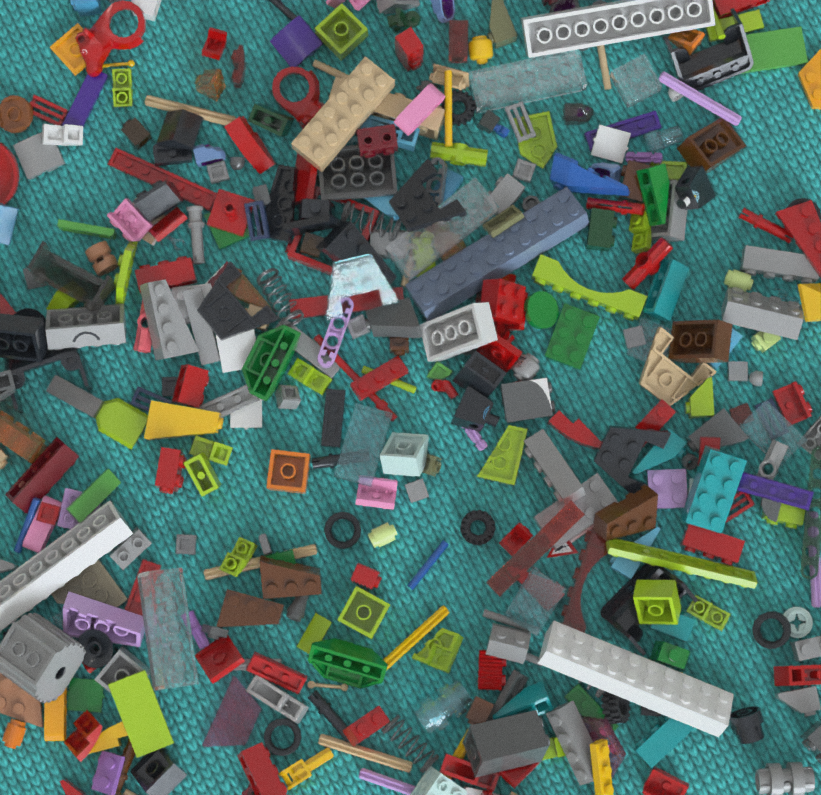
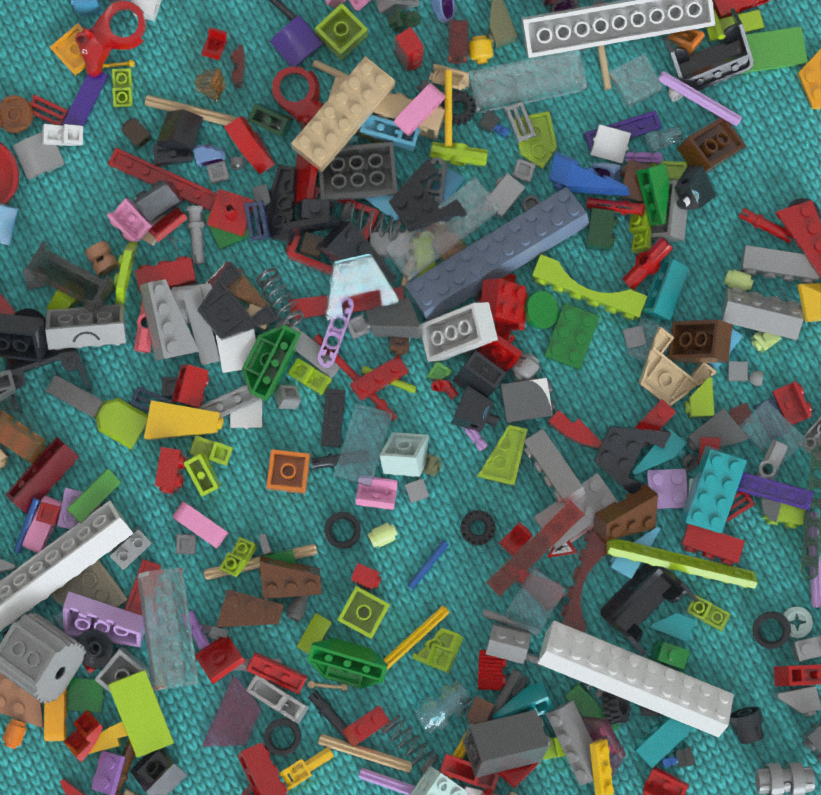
(87, 229): bright green tile -> none
(200, 525): none -> bright pink beam
(377, 140): dark red brick -> none
(503, 221): olive tile -> none
(576, 113): clear smoke rock -> none
(657, 602): lime brick -> none
(683, 757): none -> pearl dark grey piece

